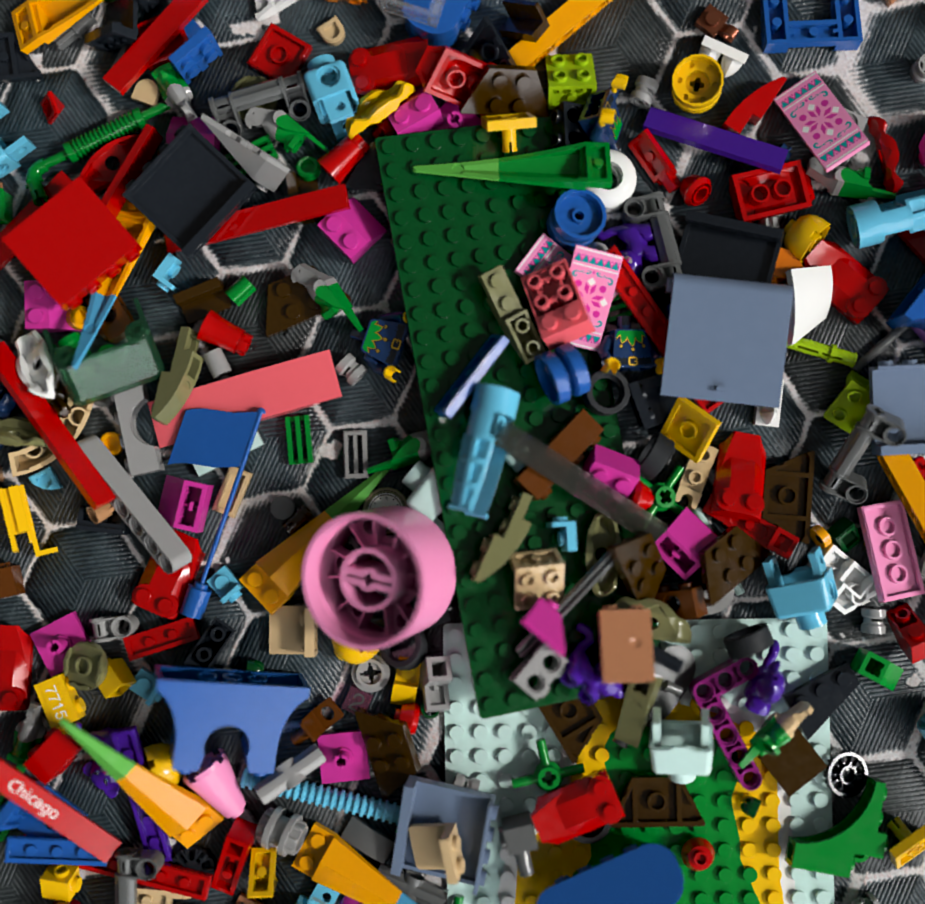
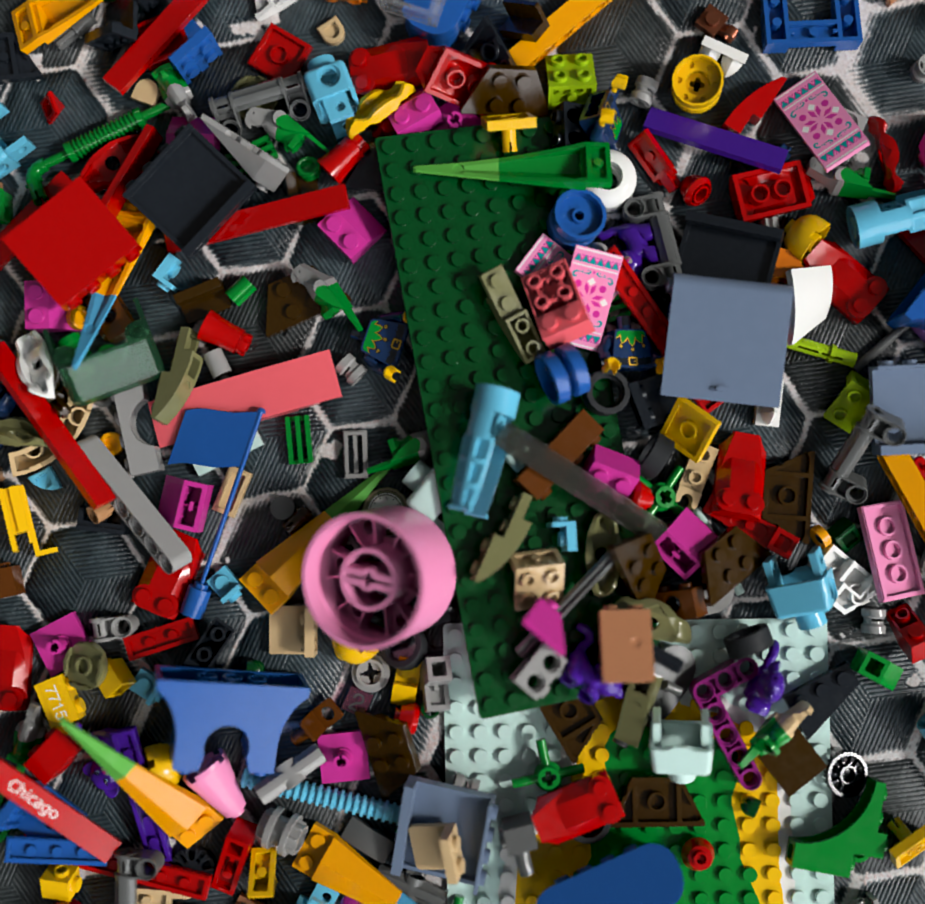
(471, 375): blue tile -> none

